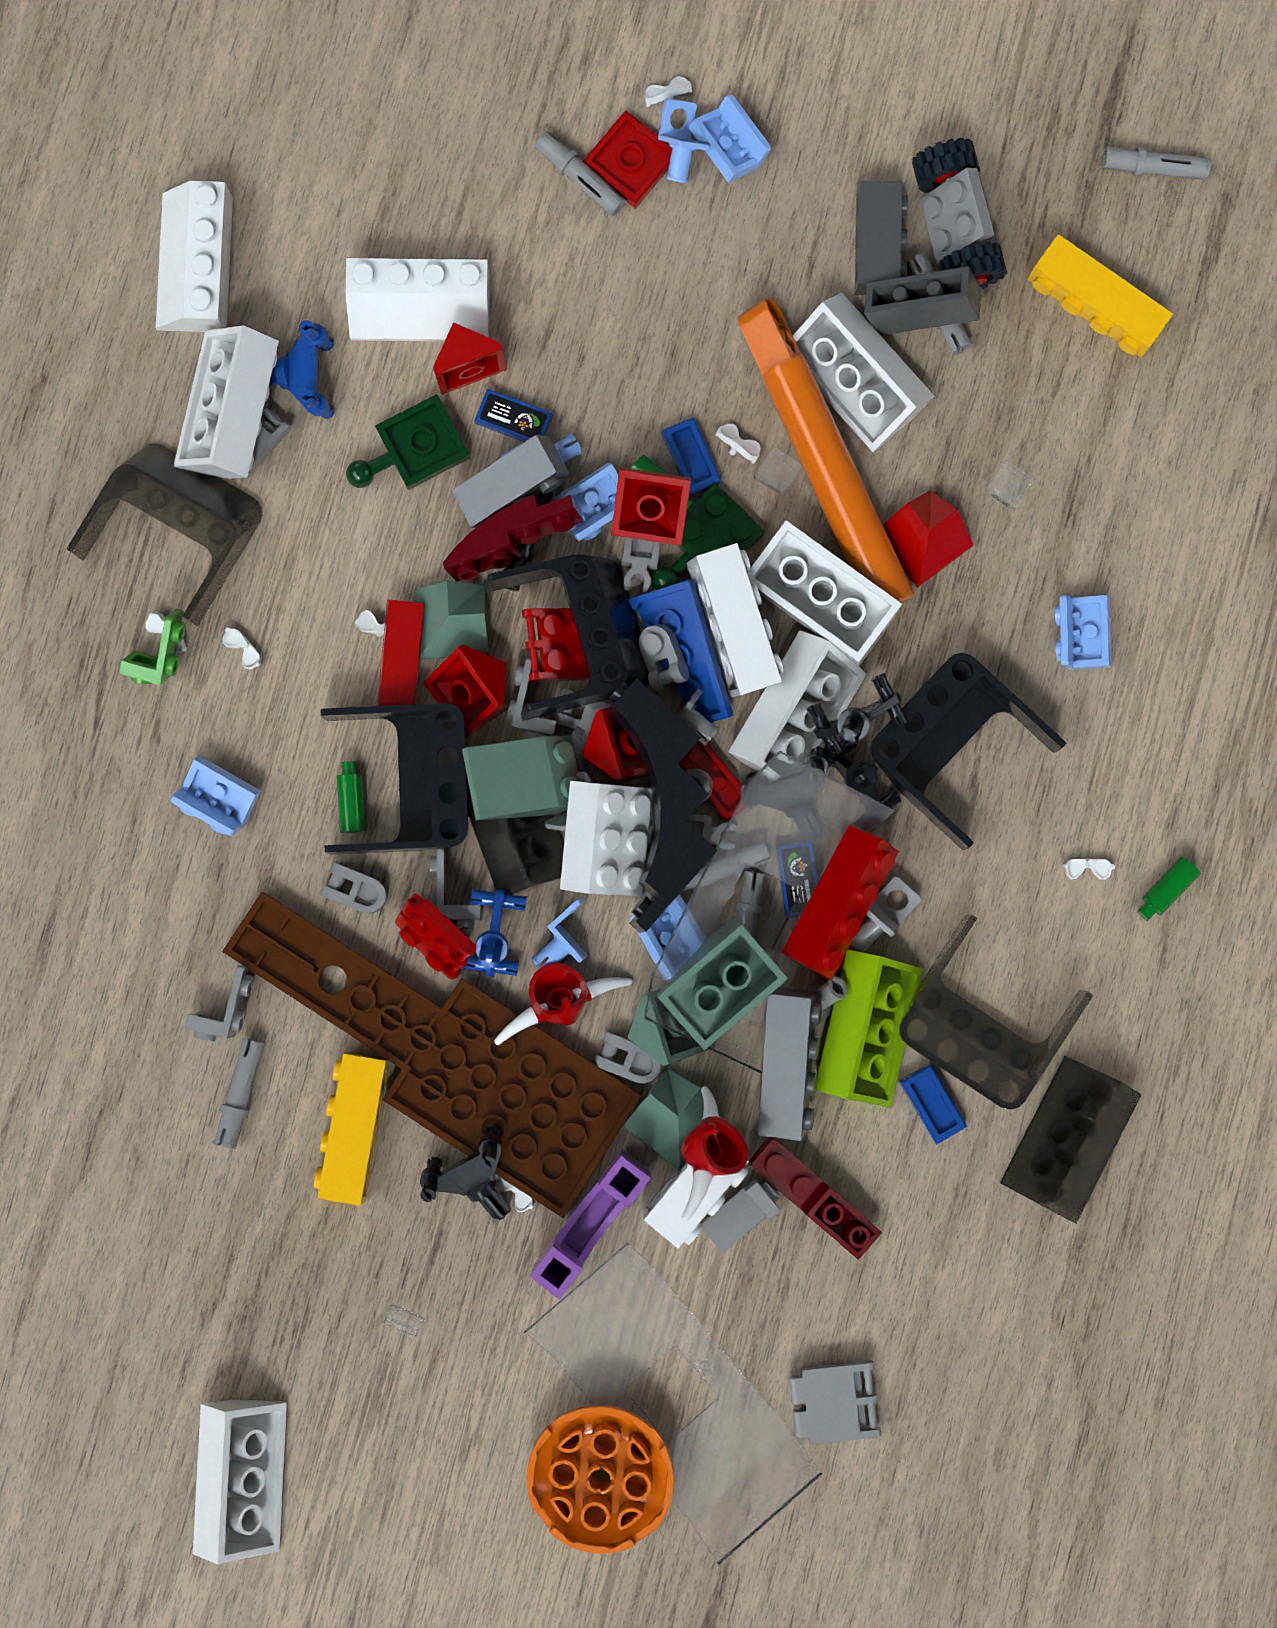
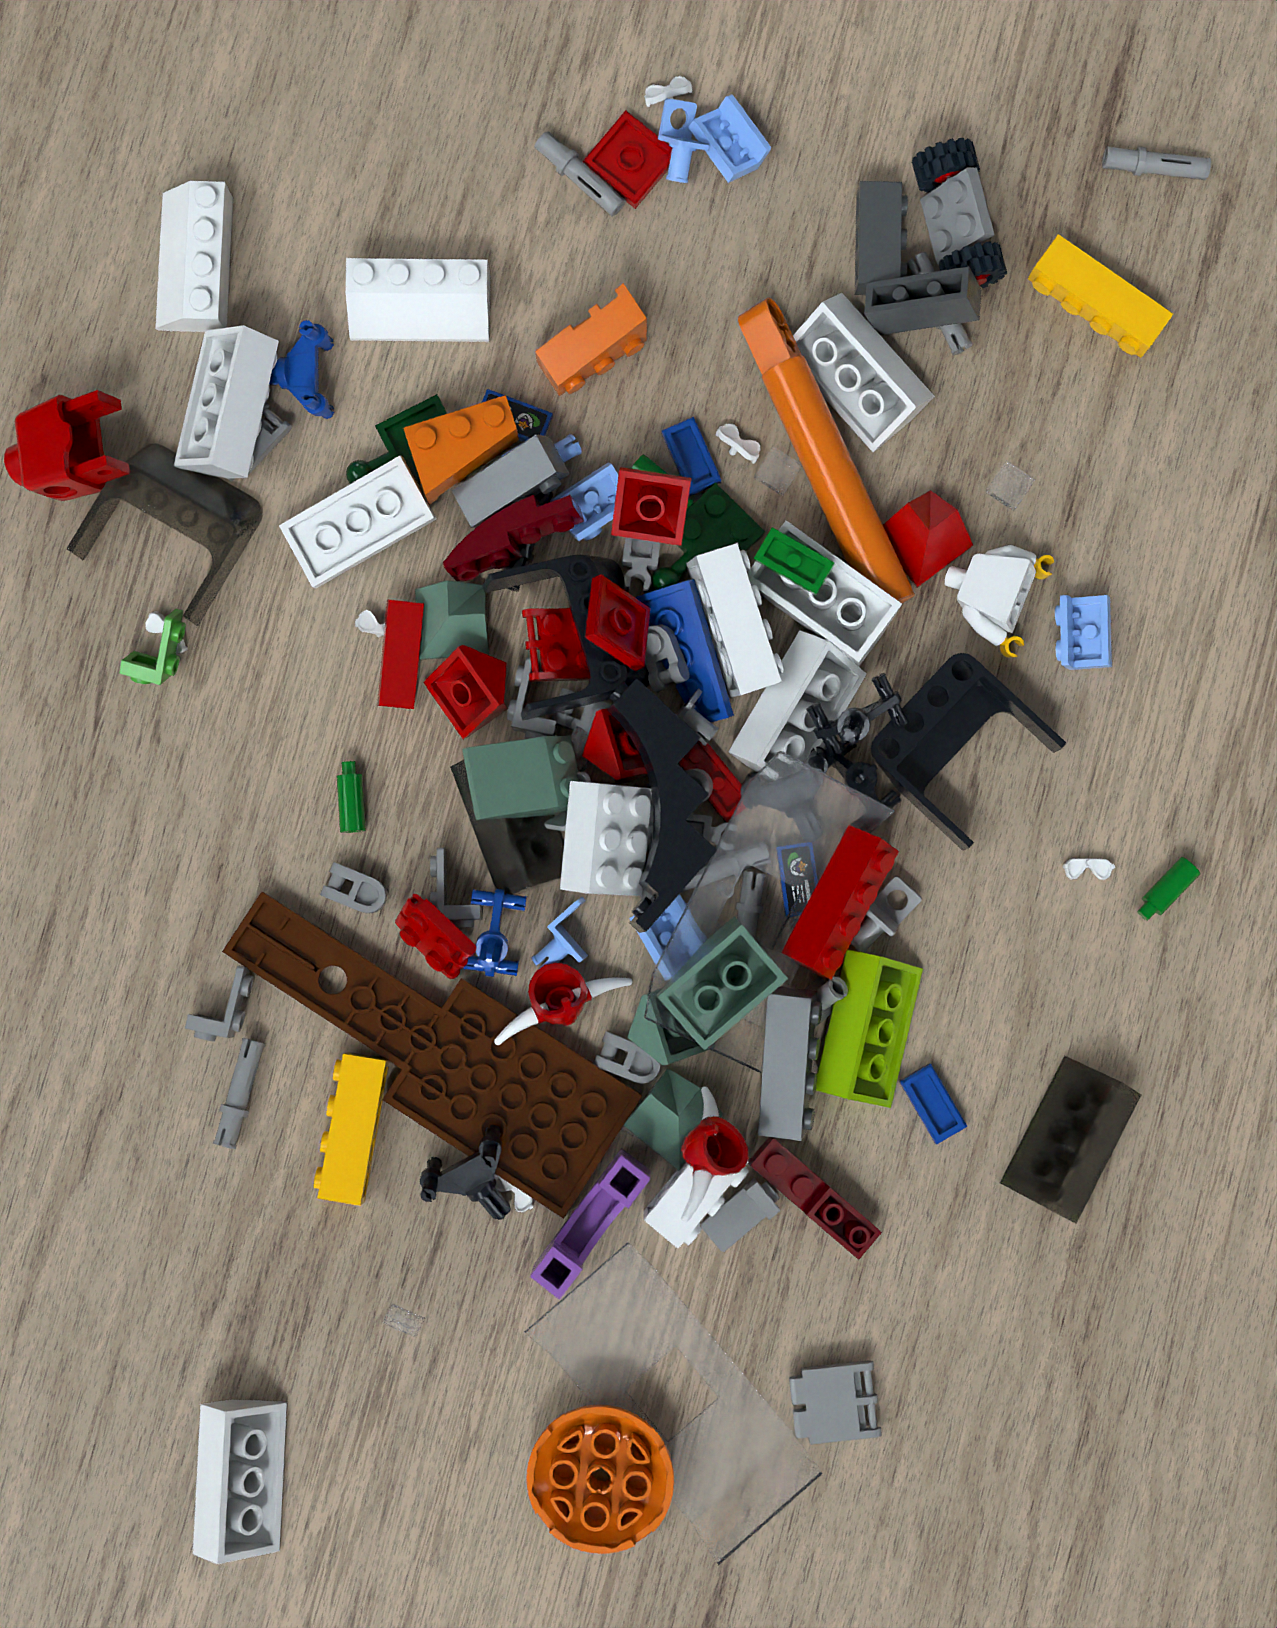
(62, 447): none -> red piece
(216, 797): light blue bracket -> none
(235, 639): white piece -> none
(357, 522): none -> white plate
(429, 776): black windscreen -> none
(459, 443): none -> orange wedge
(467, 359): red slope -> none
(594, 343): none -> orange wedge
(617, 622): none -> red tile
(794, 561): none -> green plate
(973, 1043): clear smoke windscreen -> none
(996, 591): none -> white torso

